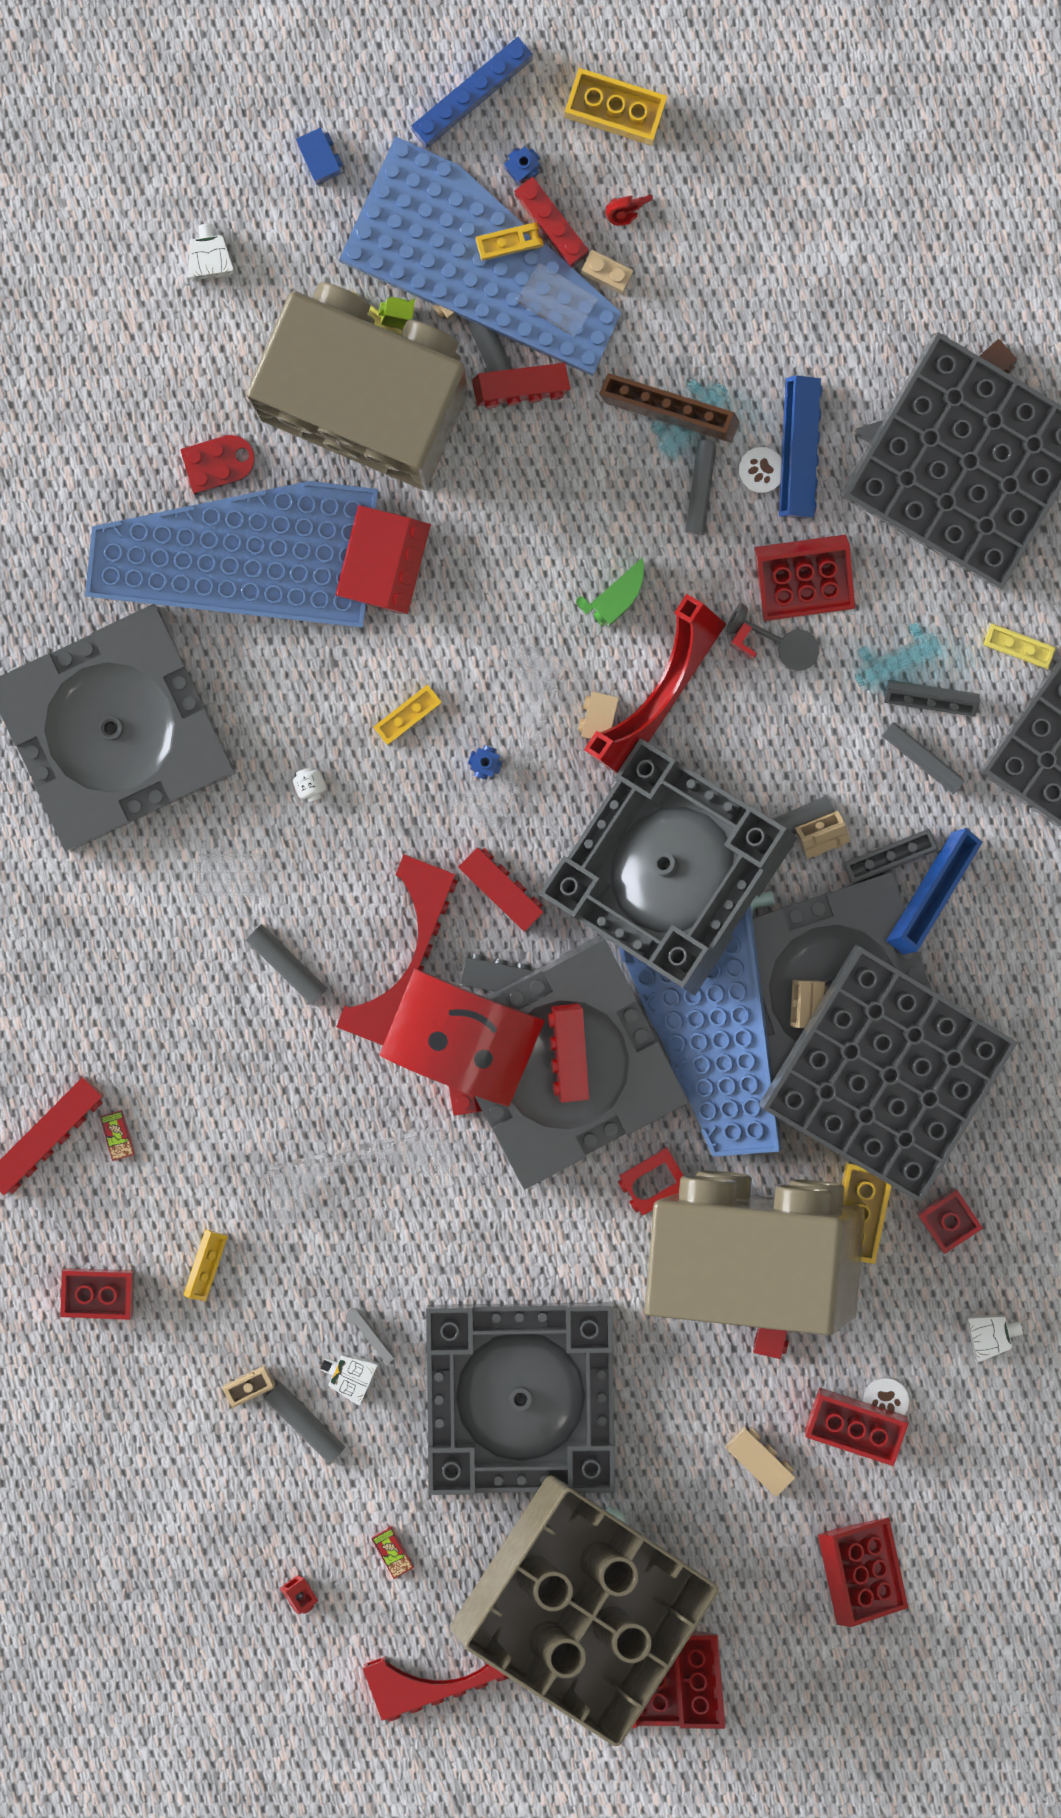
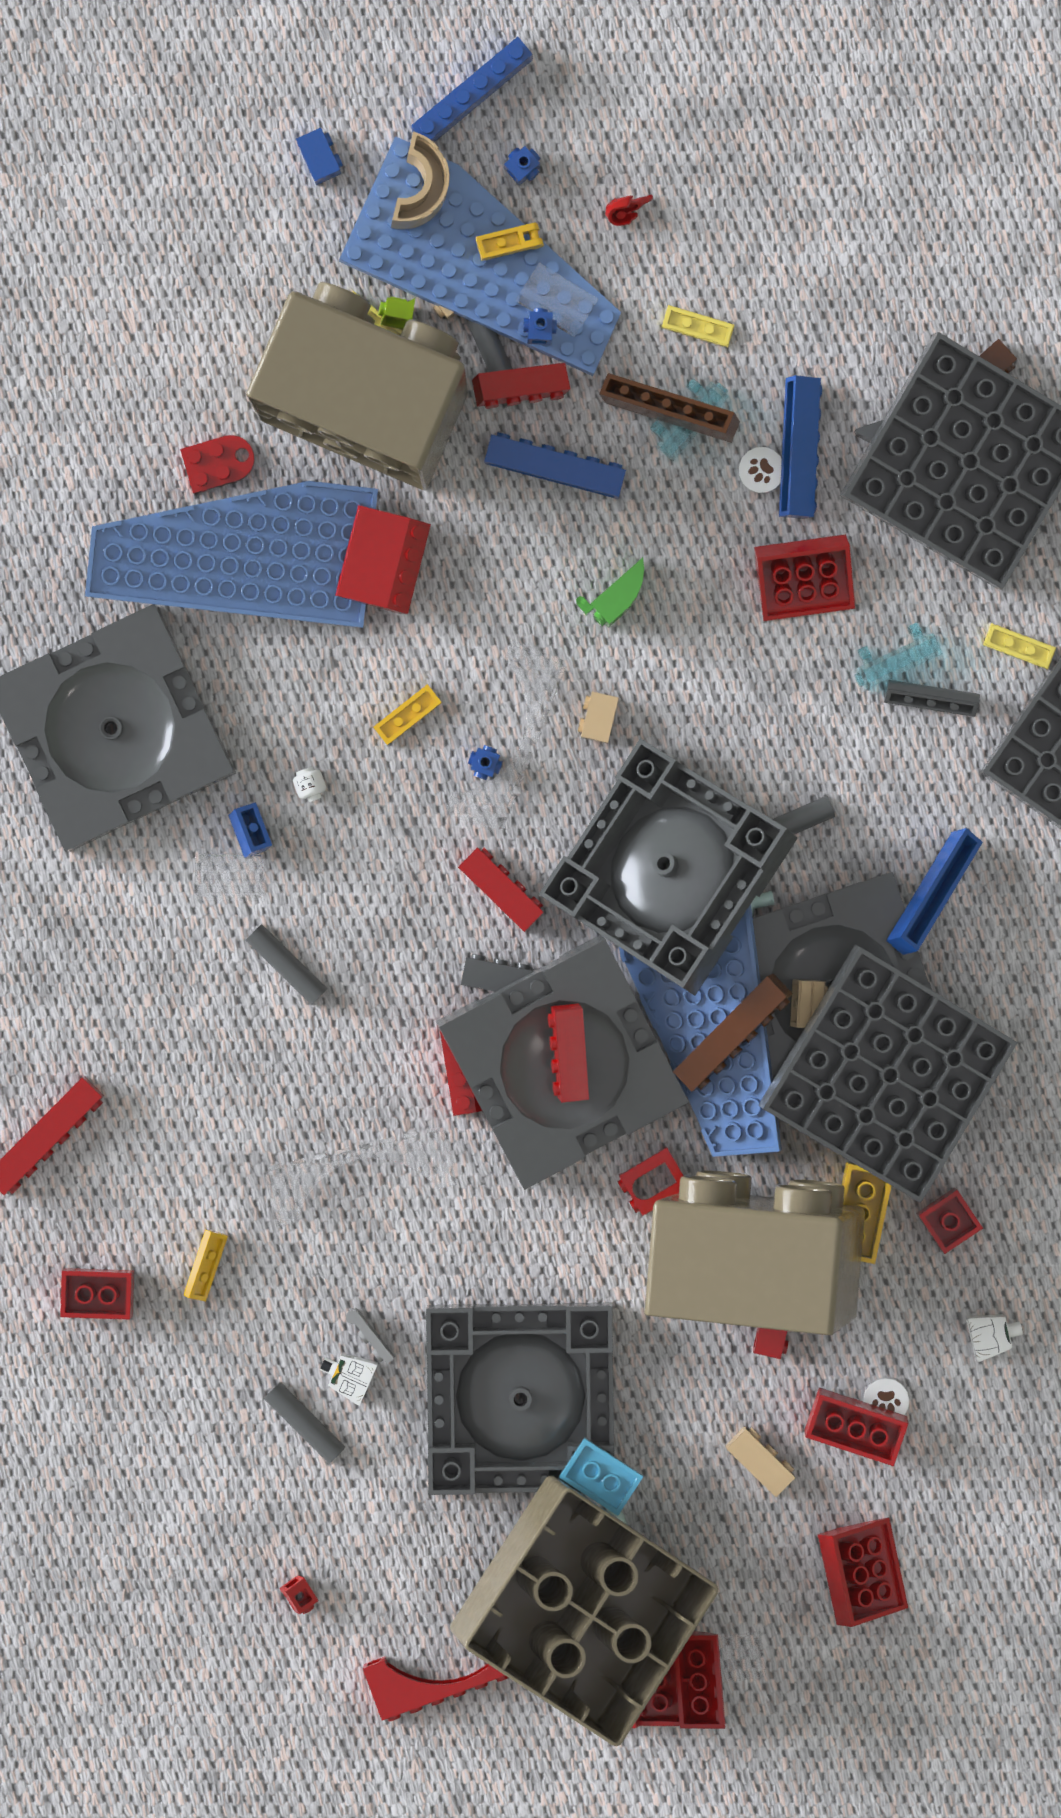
(117, 1135): tile -> none
(209, 255): white torso -> none
(248, 1386): tan brick -> none
(250, 830): none -> blue brick
(392, 1552): tile -> none
(426, 203): none -> tan brick
(429, 892): red arch -> none
(461, 1038): red slope -> none
(538, 334): none -> blue brick
(551, 222): red brick -> none
(555, 466): none -> blue brick
(601, 1476): none -> medium azure plate
(606, 272): tan brick -> none
(615, 106): yellow brick -> none
(695, 635): red arch -> none
(698, 326): none -> light yellow tile
(701, 487): dark grey brick -> none
(733, 1032): none -> reddish brown brick
(739, 638): red panel -> none
(796, 649): dark grey piece -> none
(822, 834): tan brick -> none
(890, 856): dark grey brick -> none
(923, 758): dark grey brick -> none

